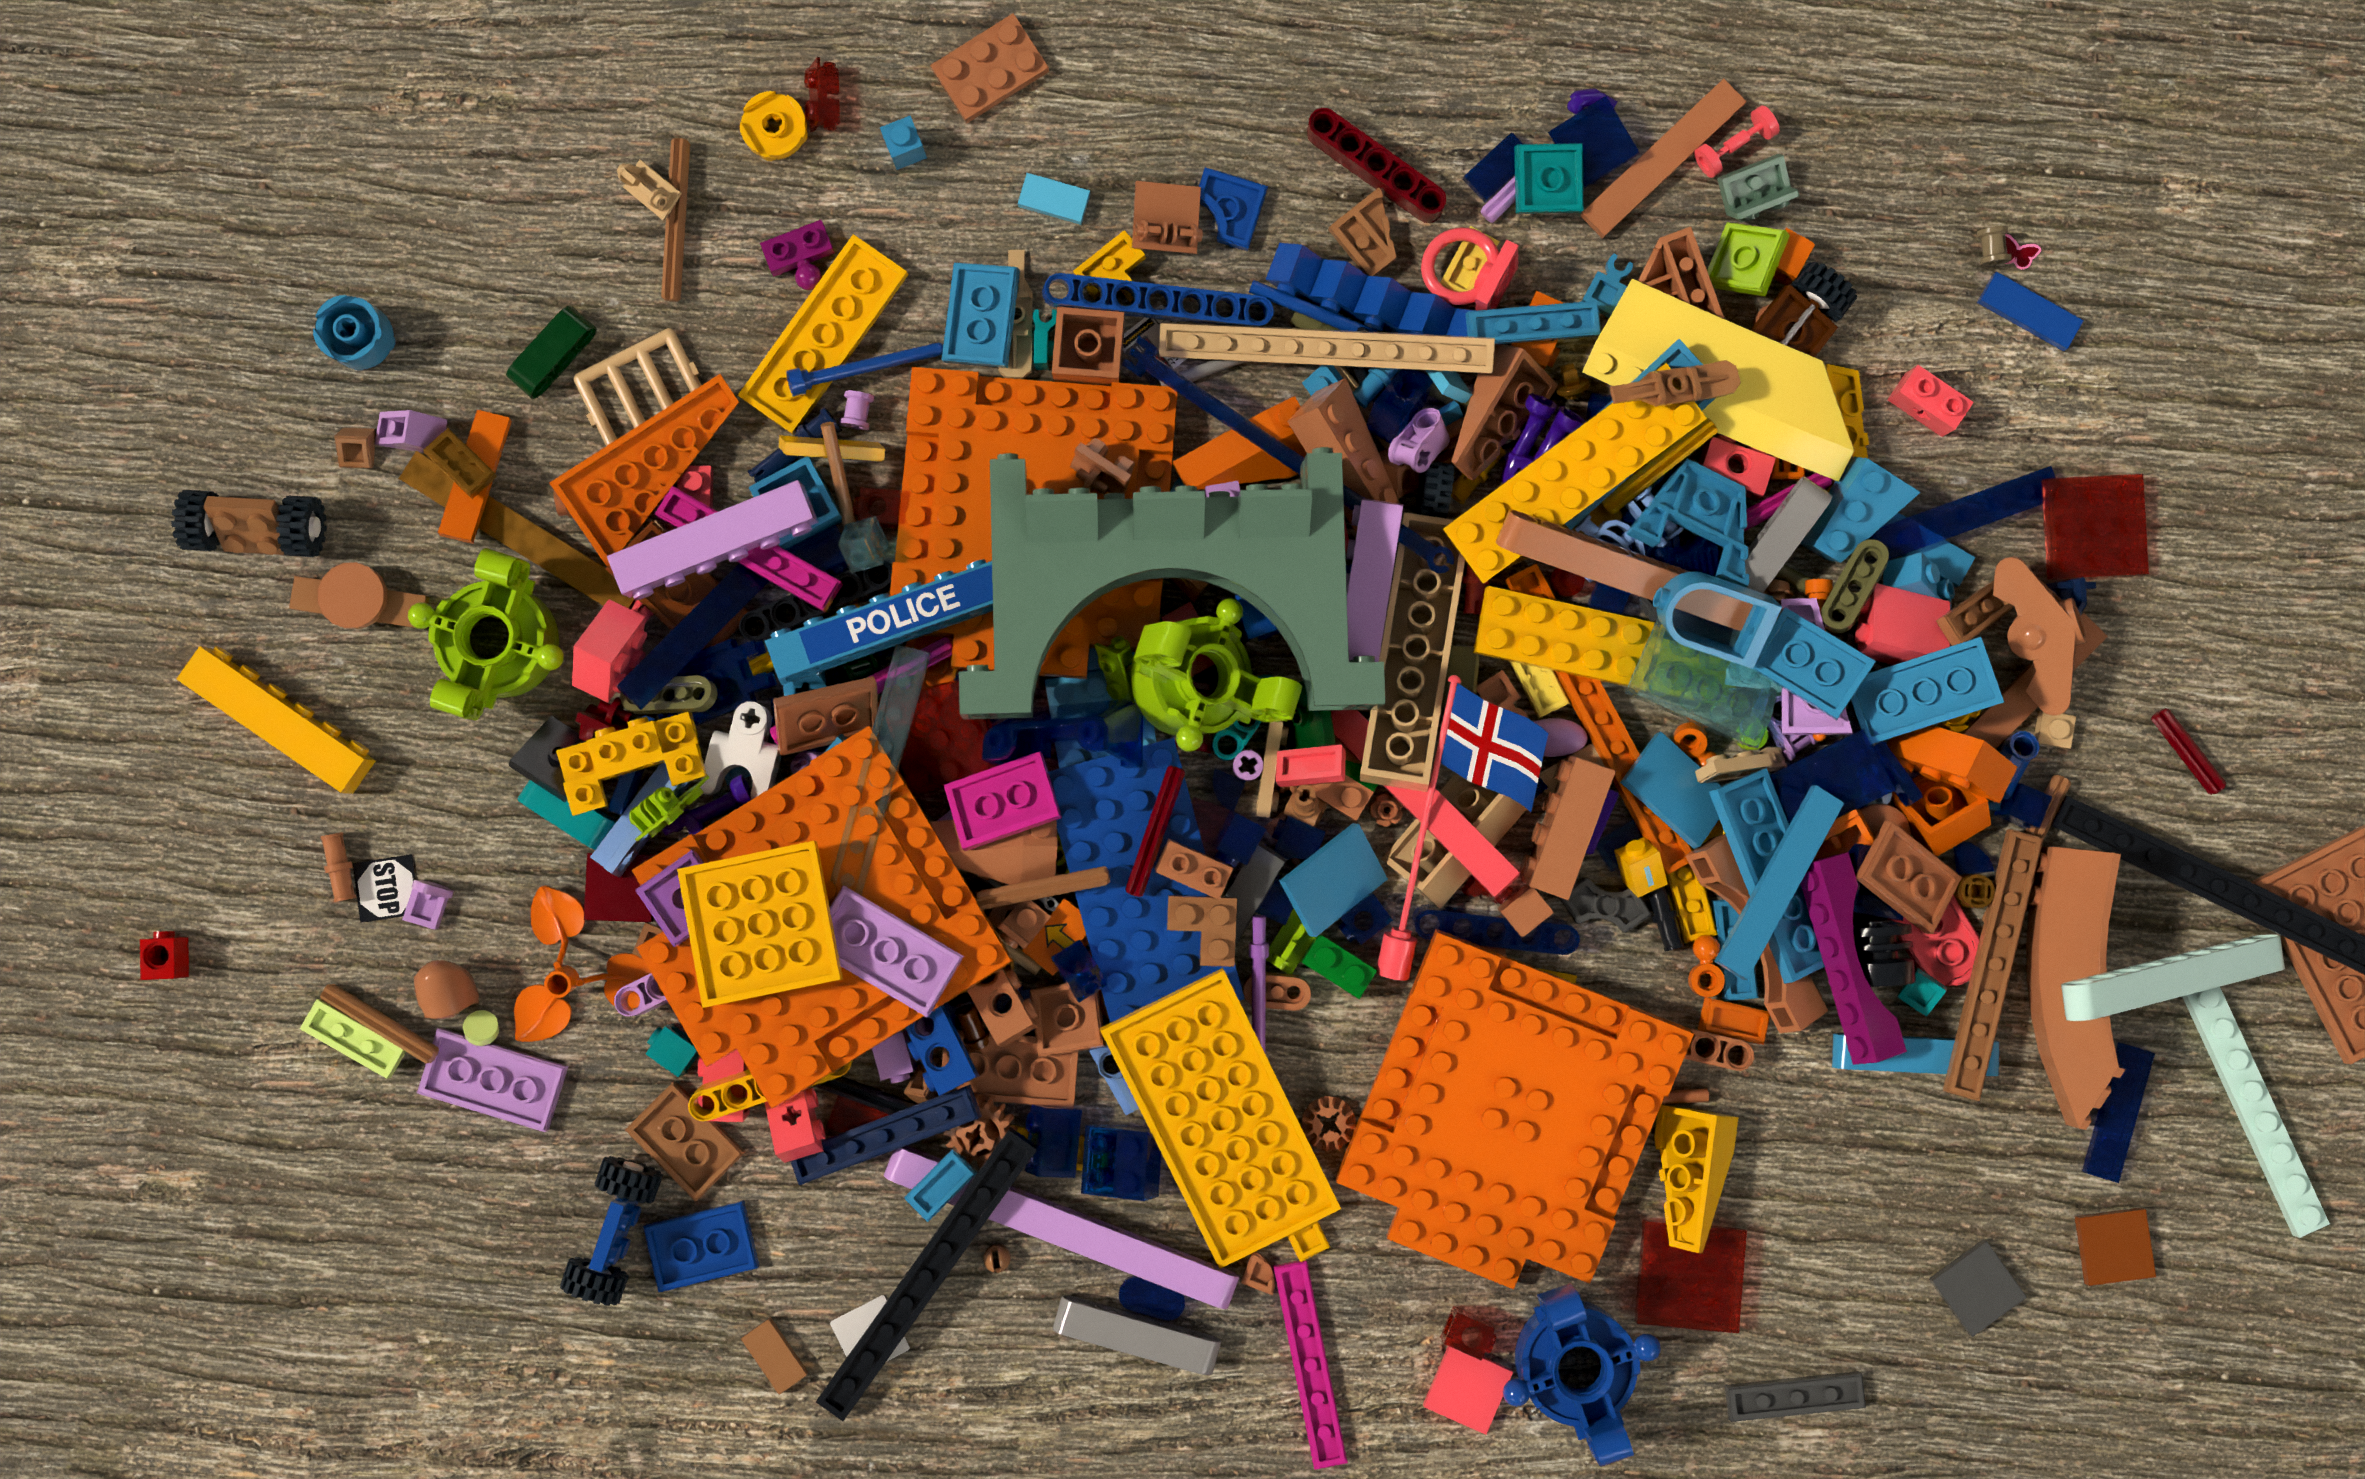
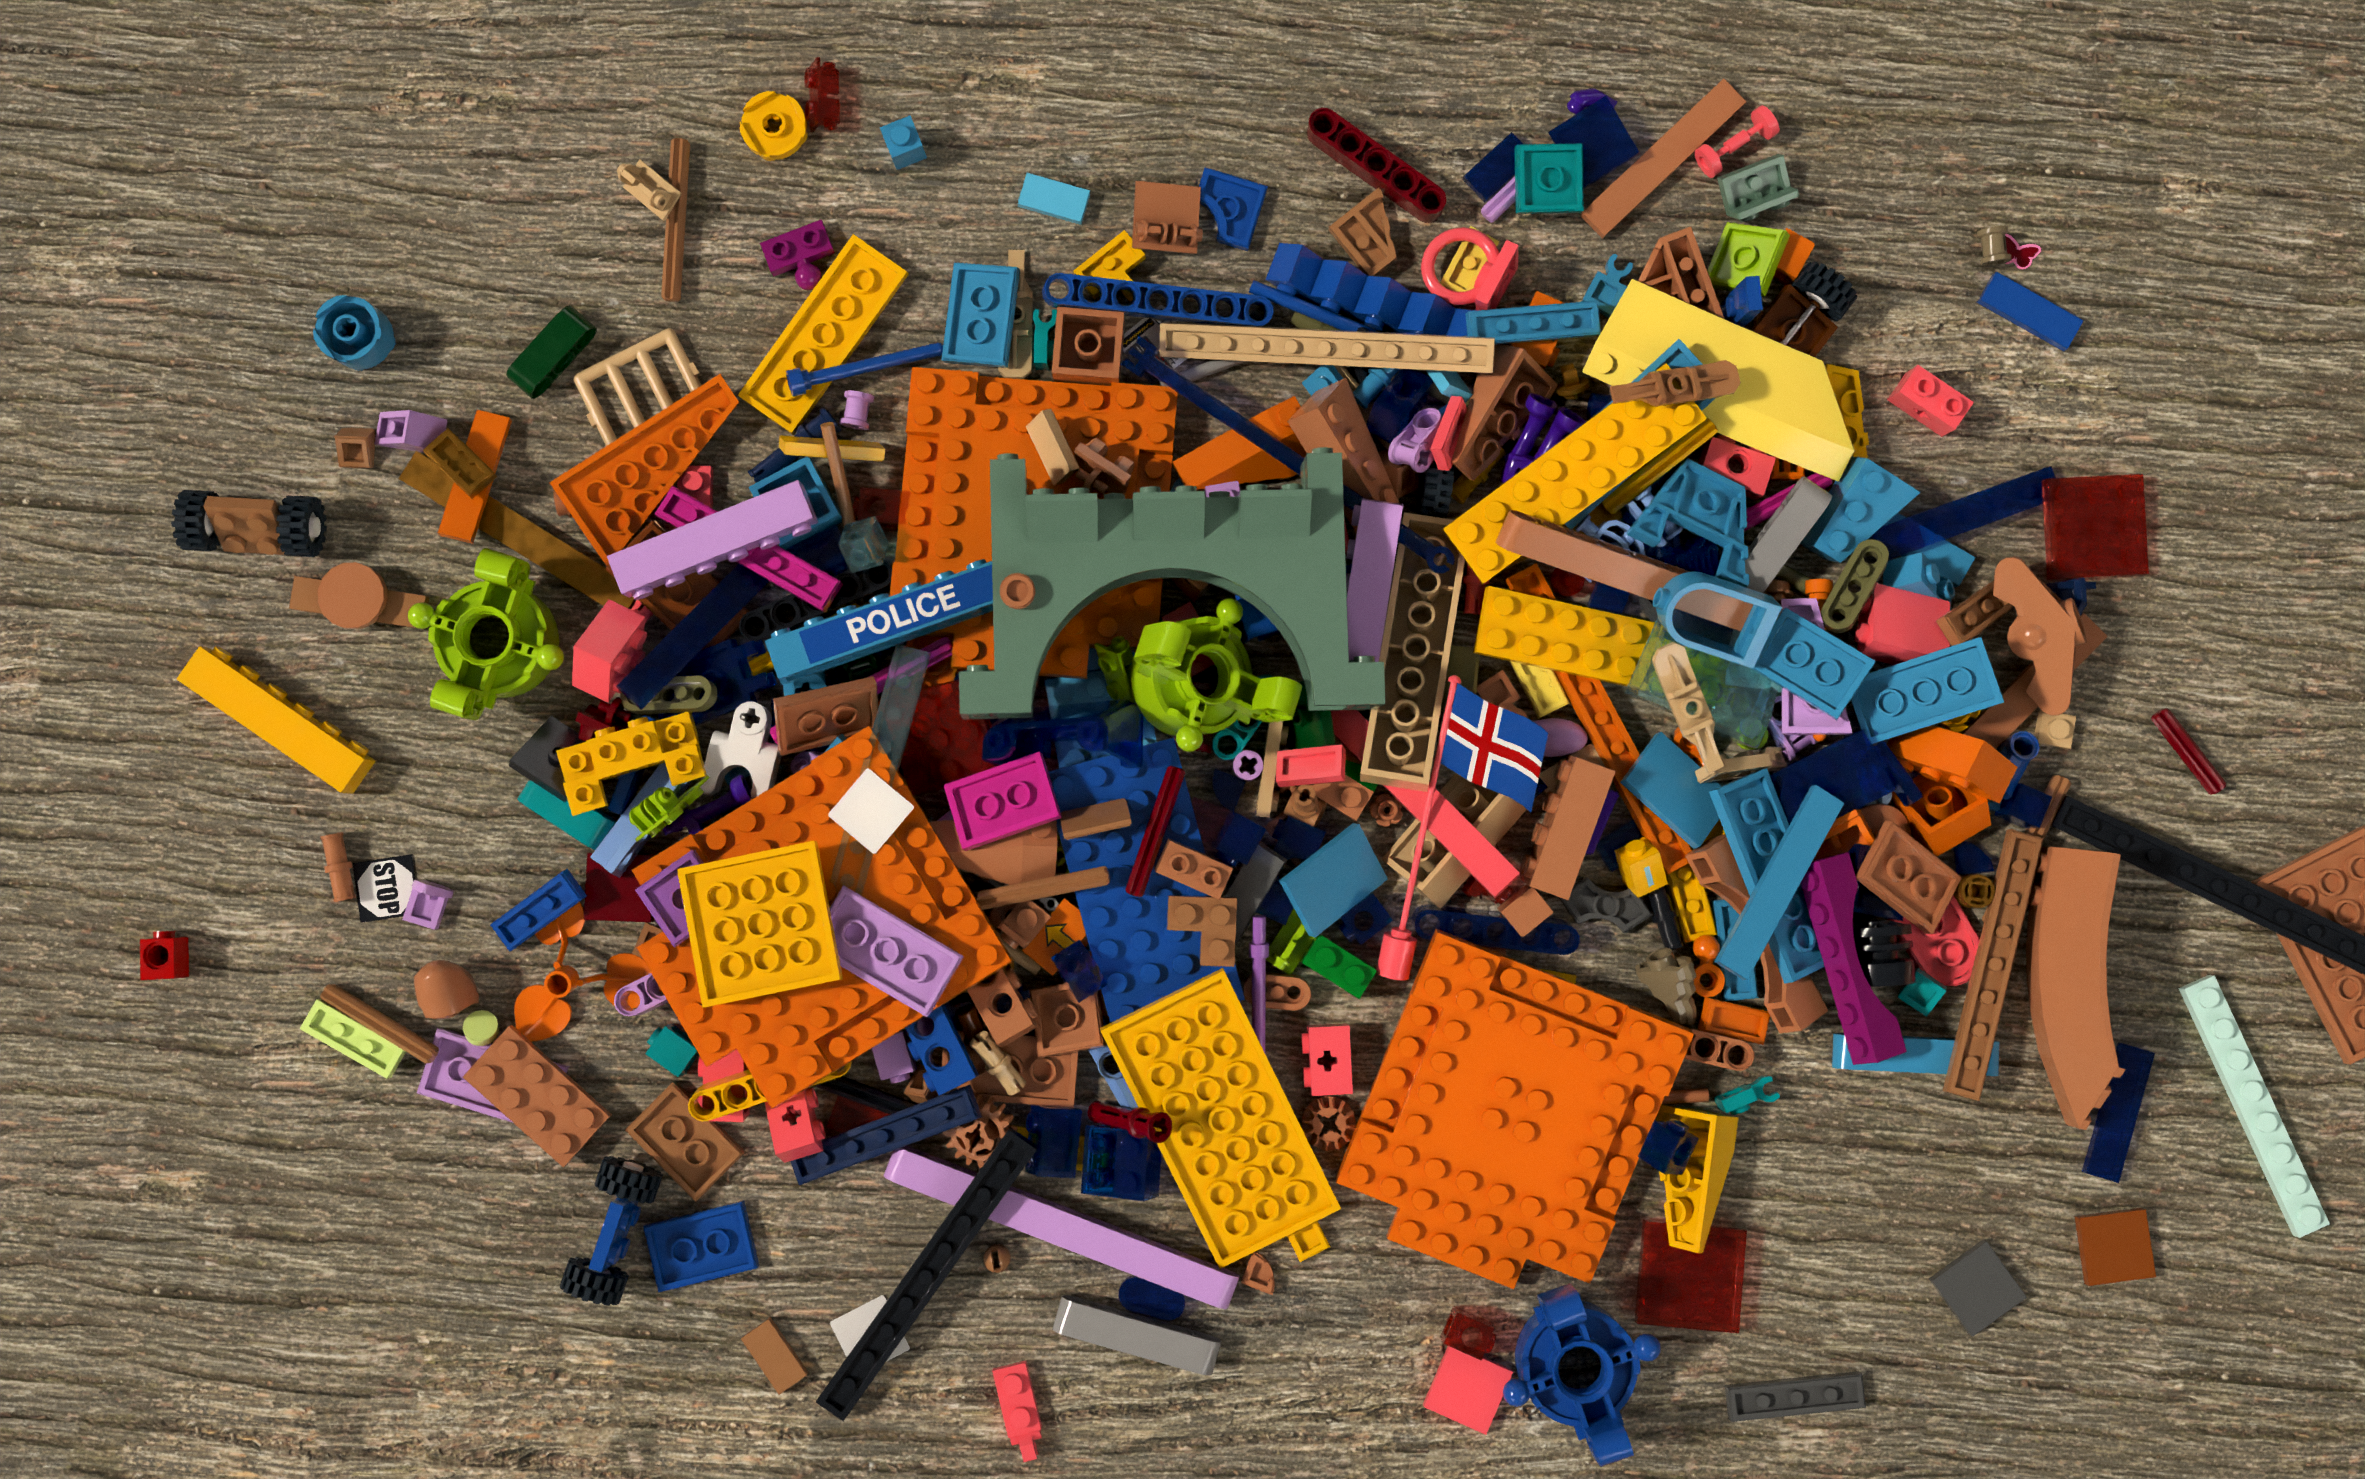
(537, 1096): none -> nougat plate
(538, 910): none -> blue tile
(871, 811): none -> white sticker
(940, 1185): dark azure tile -> none
(989, 68): nougat plate -> none
(997, 1063): none -> tan pin
(1017, 591): none -> nougat tile
(1019, 1407): none -> coral hinge
(1052, 447): none -> tan tile
(1095, 818): none -> medium nougat slope
(1137, 1122): none -> dark red pin
(1310, 1364): dark pink tile -> none
(1336, 1078): none -> coral brick
(1448, 433): none -> coral tile
(1668, 1146): none -> clear blue brick
(1671, 982): none -> dark tan rock
(1681, 688): none -> tan piece
(1739, 1098): none -> teal plate
(1743, 302): none -> blue plate
(2171, 977): light aqua beam -> none

